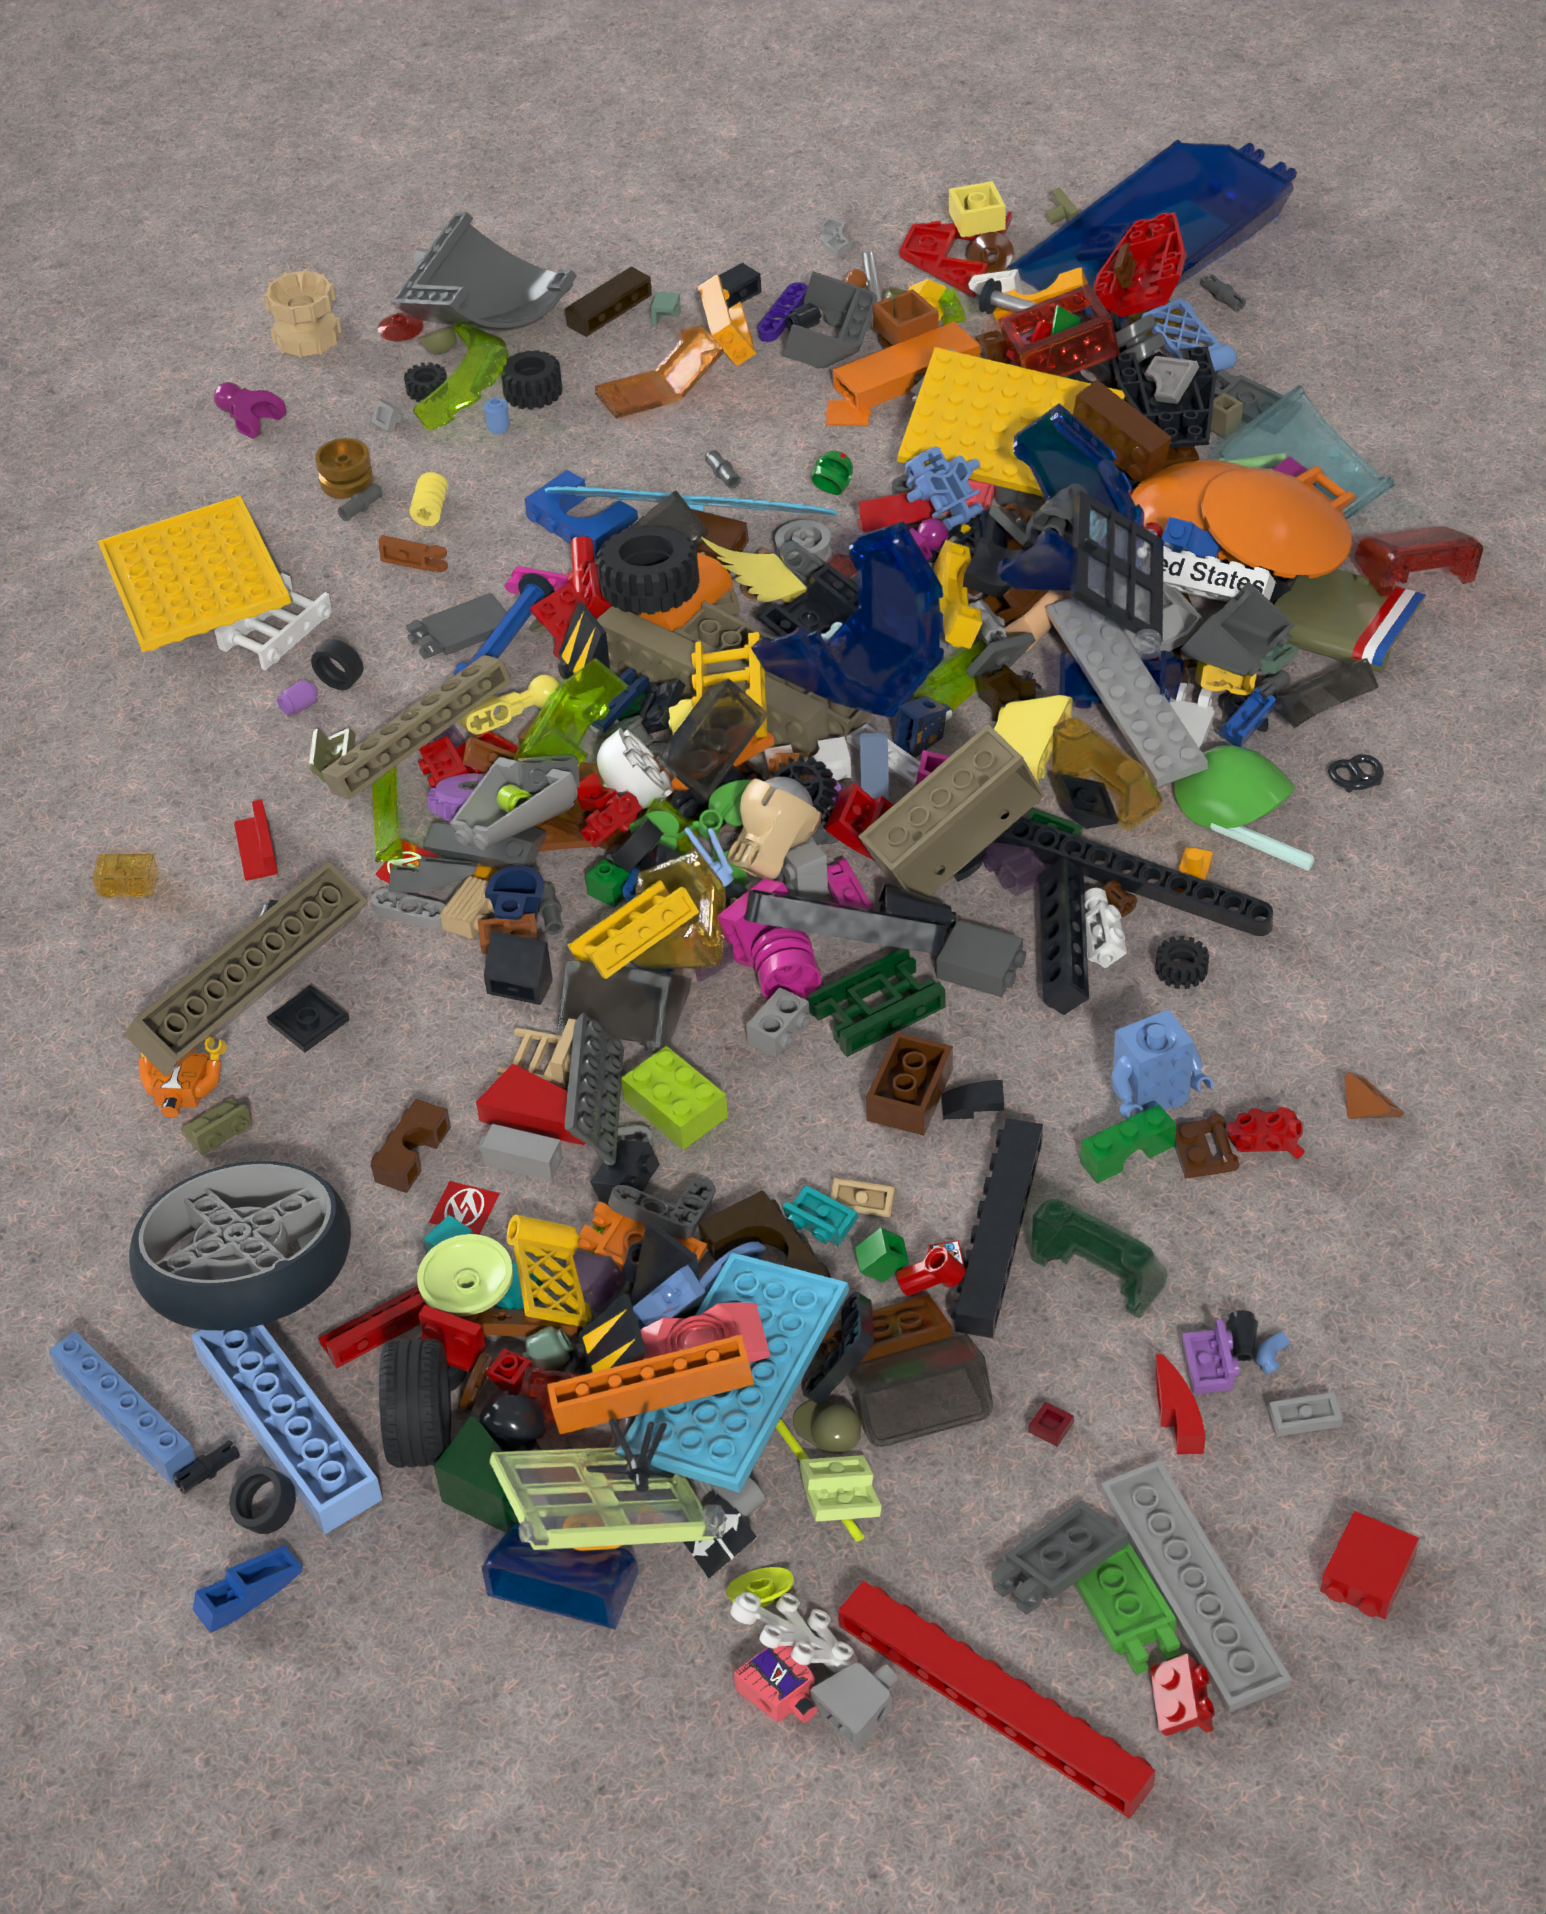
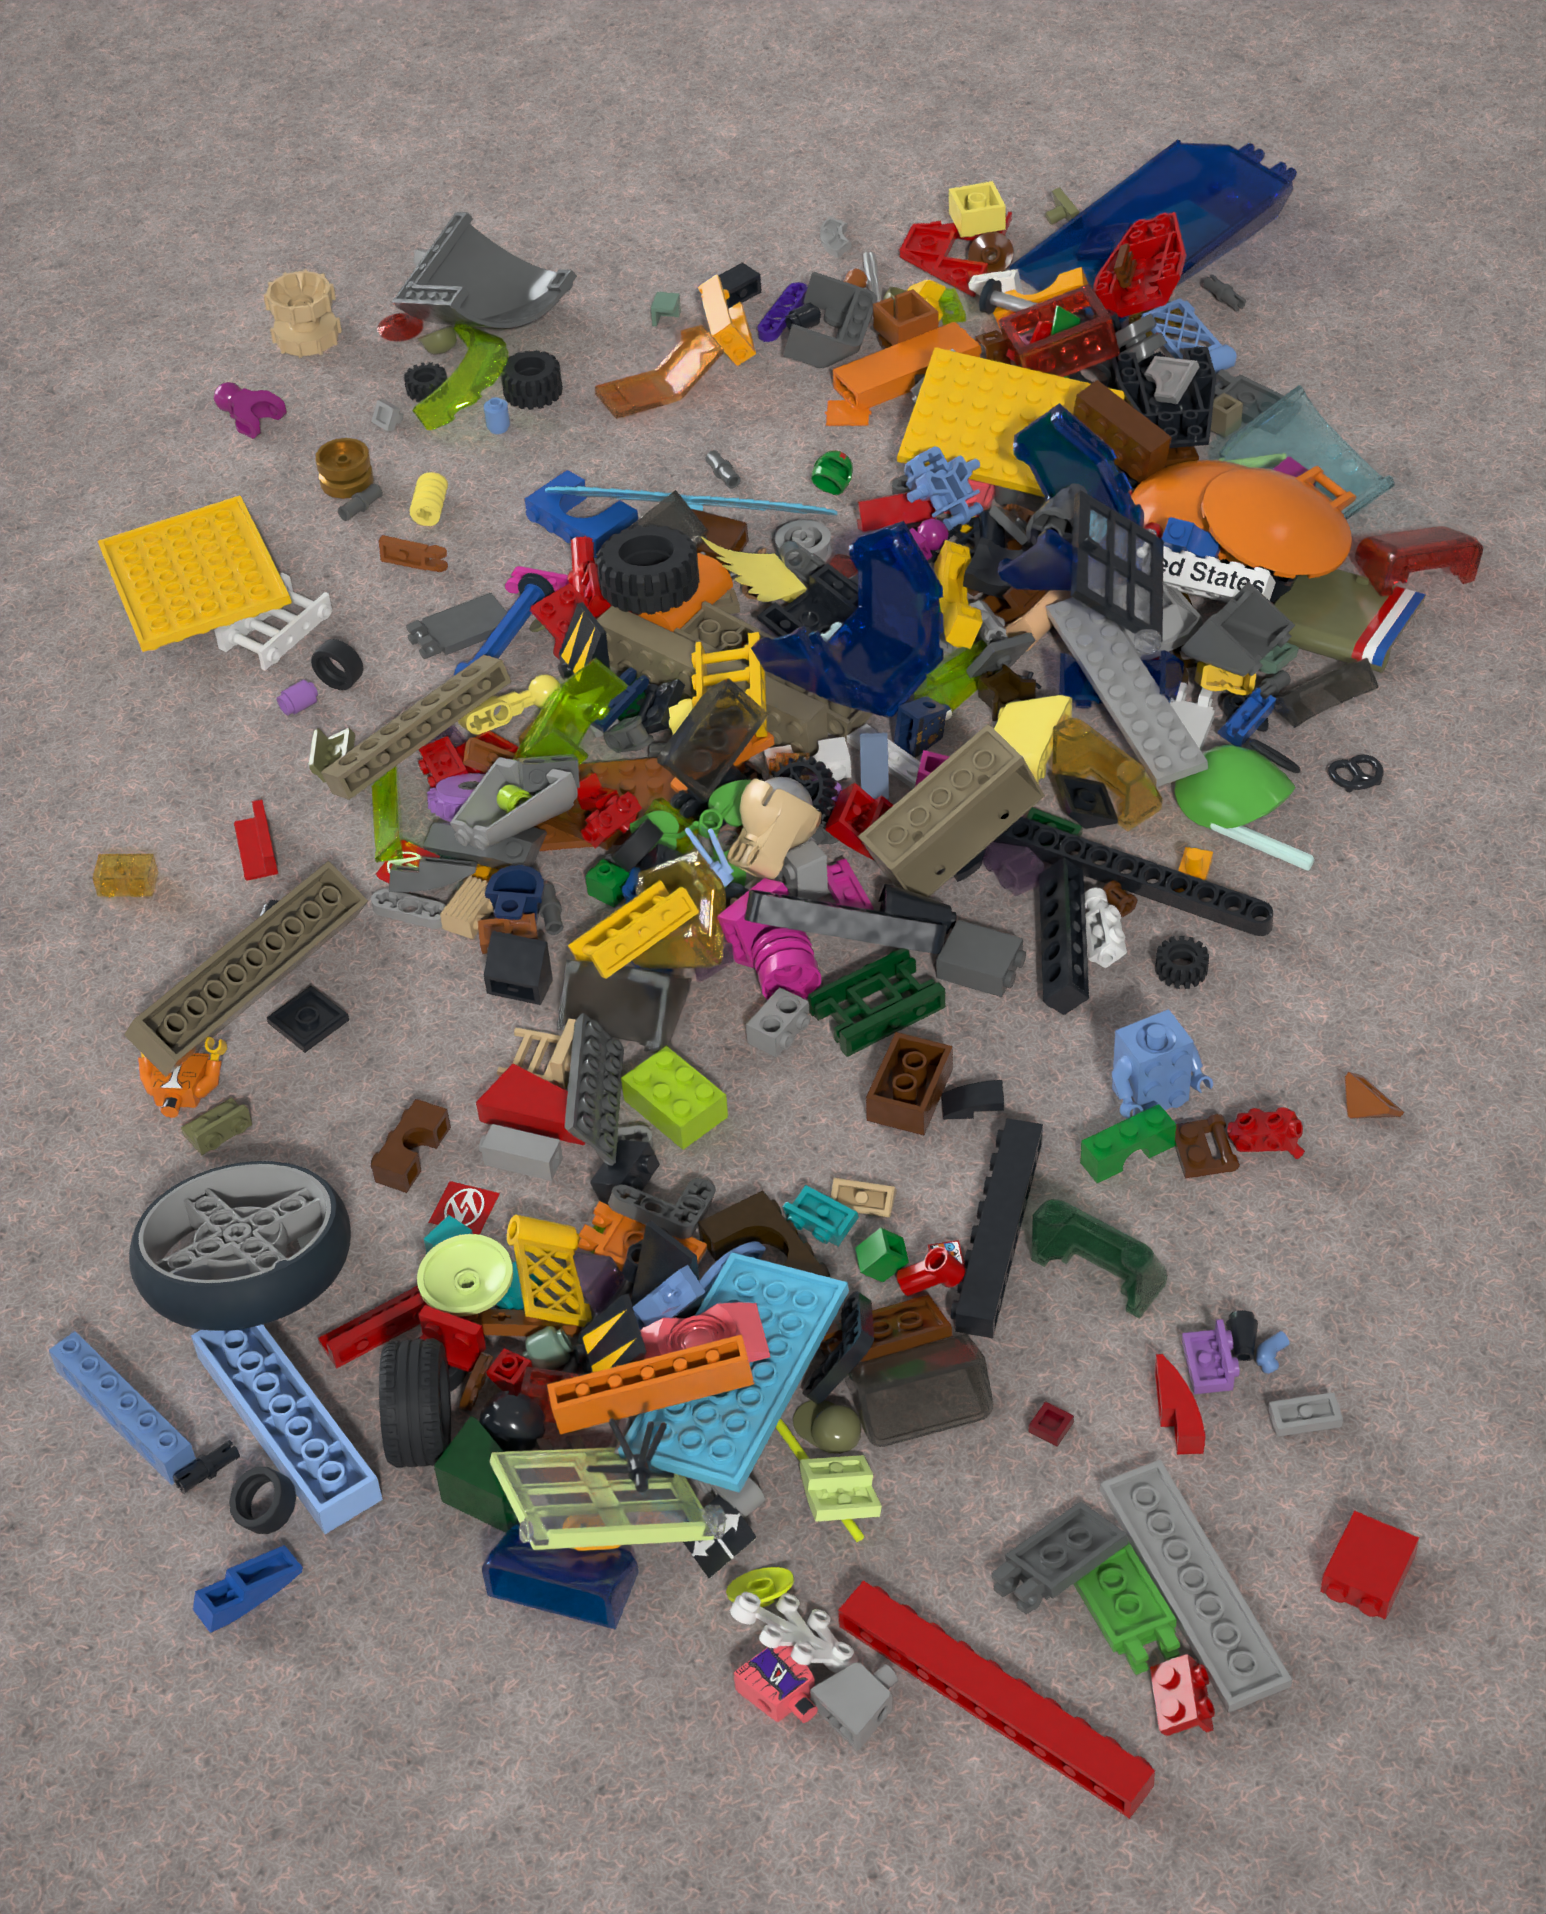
(608, 301): dark brown brick -> none
(630, 767): white cylinder -> none
(1275, 756): none -> black tyre

